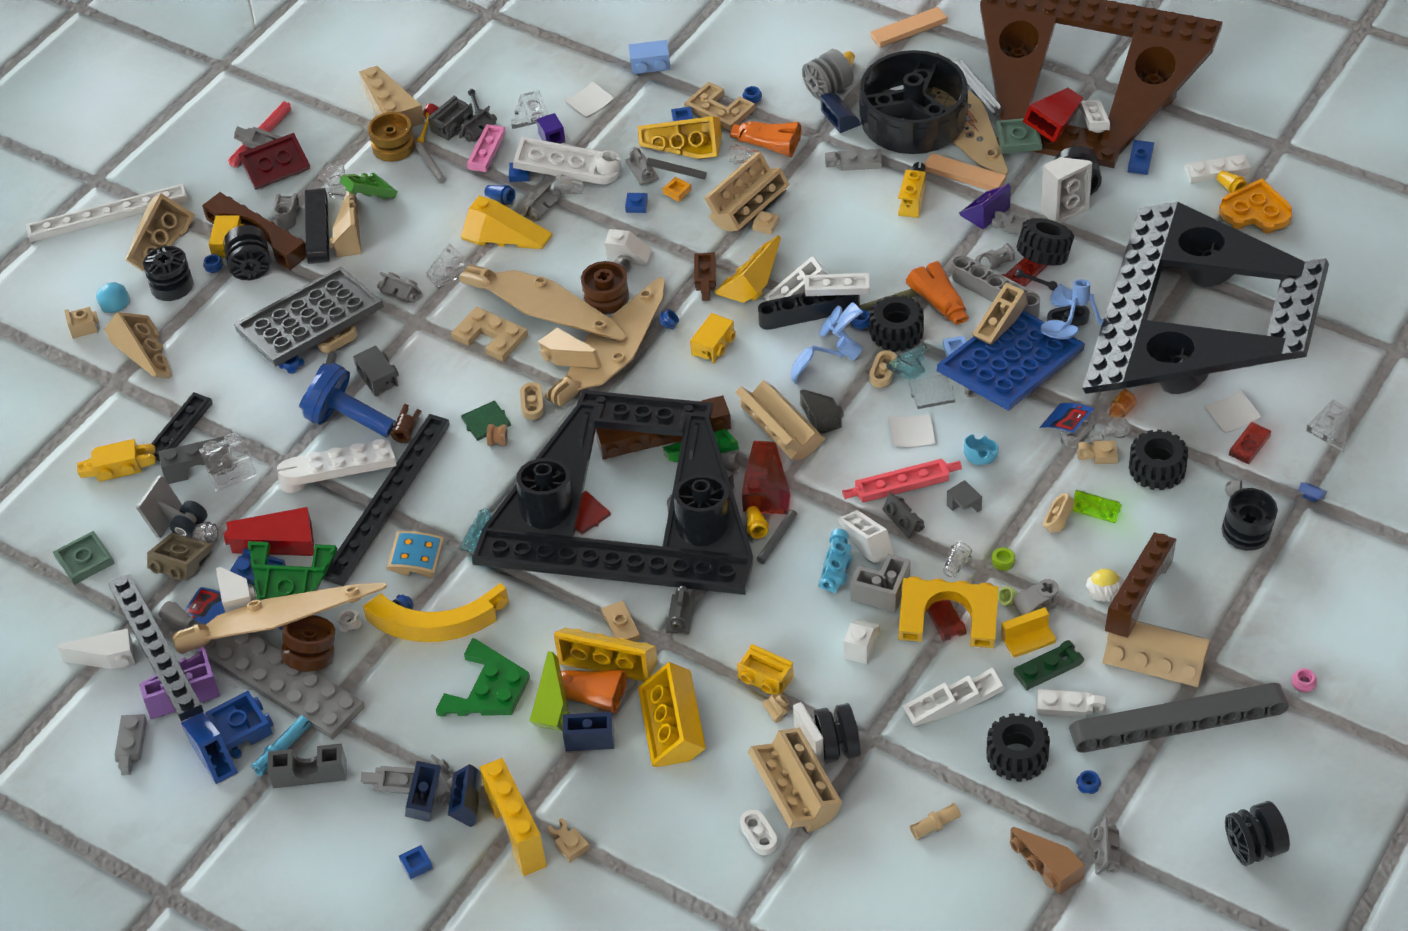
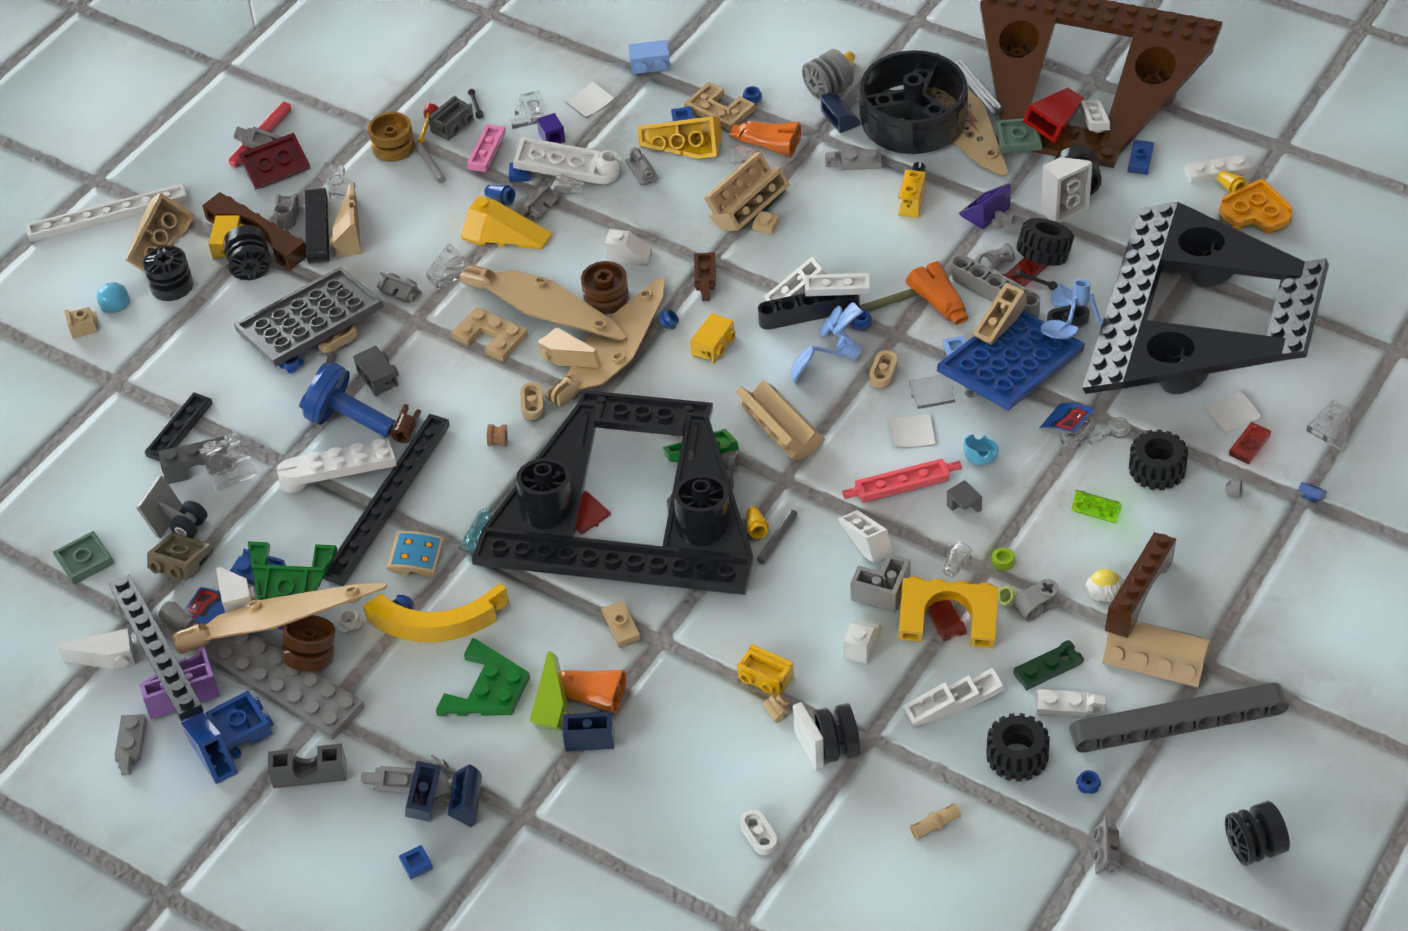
(117, 460): yellow hinge -> none
(138, 339): tan wedge -> none
(204, 532): clear cone -> none
(213, 263): blue plate -> none
(281, 743): medium azure pin -> none
(285, 531): red slope -> none
(368, 185): bright green wing -> none
(388, 96): tan wedge -> none
(472, 129): dark grey hinge -> none
(479, 418): clear green piece -> none
(508, 803): yellow arch -> none
(569, 843): tan plate -> none
(604, 652): yellow slope -> none
(621, 442): reddish brown arch -> none
(627, 262): light grey hinge -> none
(636, 202): blue plate -> none
(671, 716): yellow slope -> none
(676, 168): dark grey bar -> none
(677, 189): light orange plate -> none
(680, 612): dark grey hinge -> none
(752, 275): yellow wedge -> none
(765, 480): clear red wedge -> none
(796, 780): tan brick -> none
(821, 411): clear smoke slope -> none
(836, 561): medium azure brick -> none
(896, 323): black tyre -> none
(901, 515): dark grey hinge -> none
(909, 27): light nougat tile -> none
(909, 363): clear light blue slope -> none
(964, 172): light nougat tile -> none
(1027, 632): yellow panel -> none
(1052, 860): medium nougat slope -> none
(1058, 513): tan plate -> none
(1101, 451): tan plate -> none
(1122, 404): clear orange brick -> none
(1249, 519): black wheel -> none
(1304, 675): bright pink plate -> none

